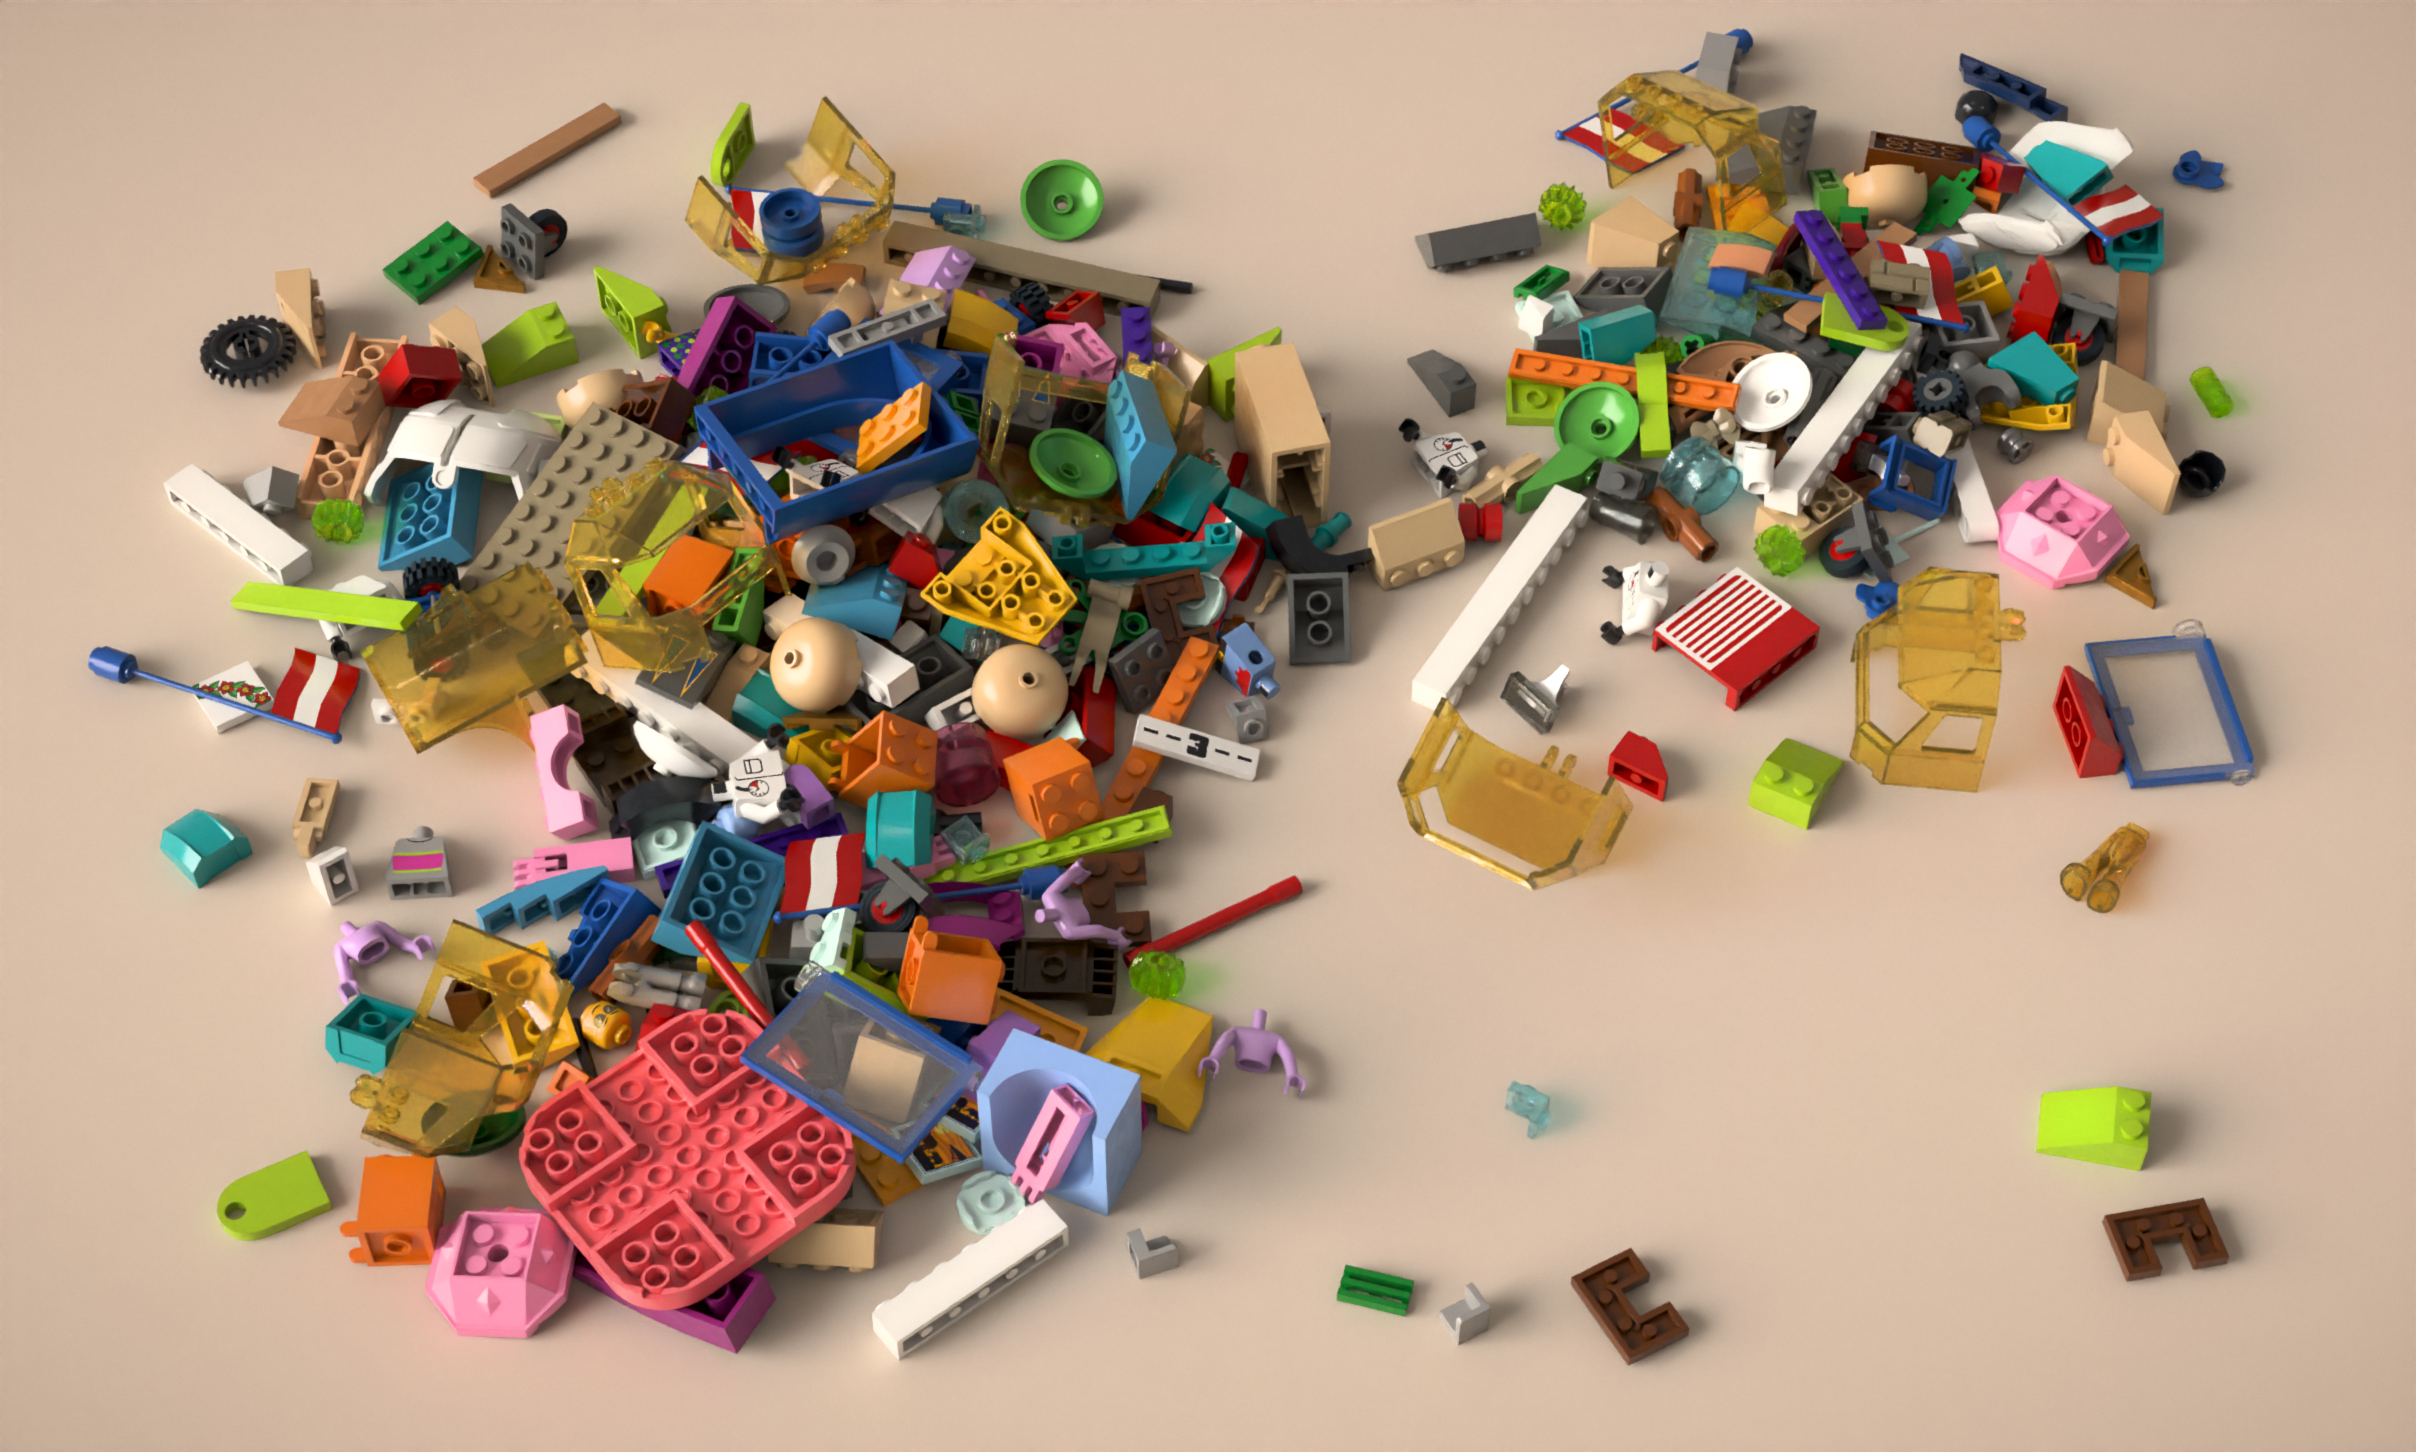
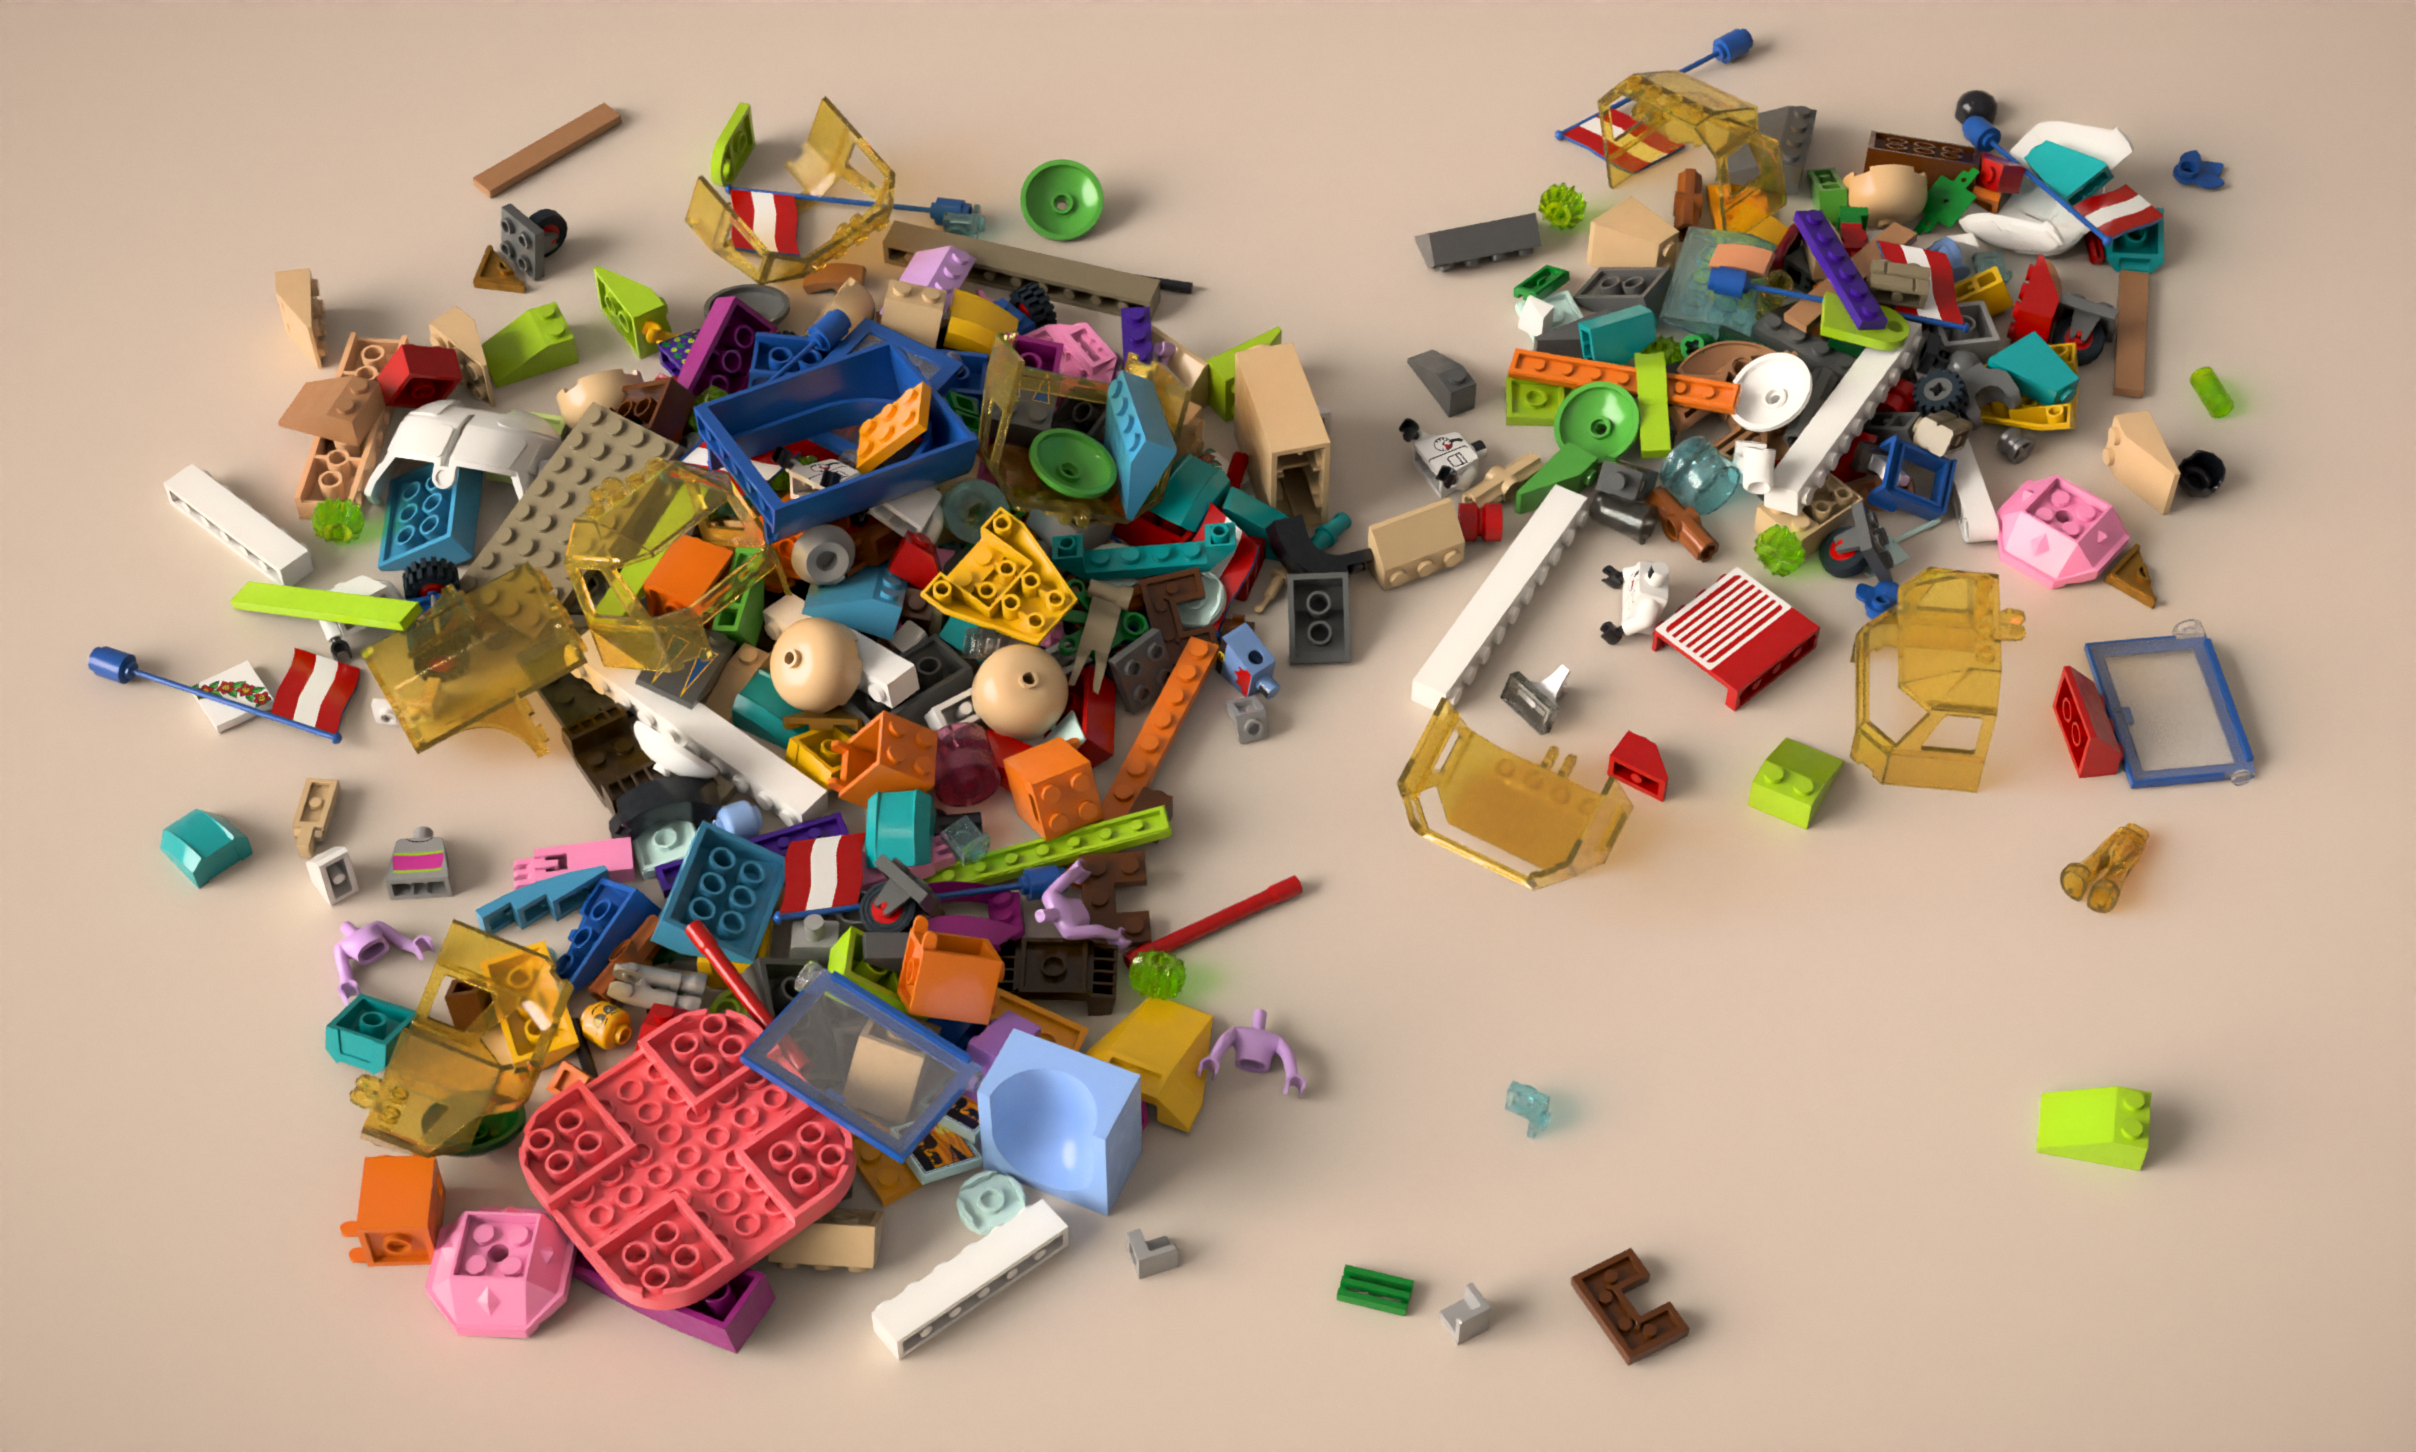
(272, 490): light grey slope -> none
(273, 1199): lime tile -> none
(280, 348): black gear -> none
(433, 262): green plate -> none
(555, 738): bright pink arch -> none
(759, 782): white torso -> none
(791, 222): blue wheel -> none
(815, 800): medium lavender leg -> none
(836, 934): light aqua wing -> none
(896, 326): light grey hinge -> none
(1062, 1125): bright pink hinge -> none
(1079, 308): red slope -> none
(1196, 747): white tile -> none
(1719, 61): light grey brick -> none
(1722, 423): dark tan piece -> none
(2011, 88): dark blue wedge -> none
(2122, 393): tan slope -> none
(2137, 1231): reddish brown plate -> none

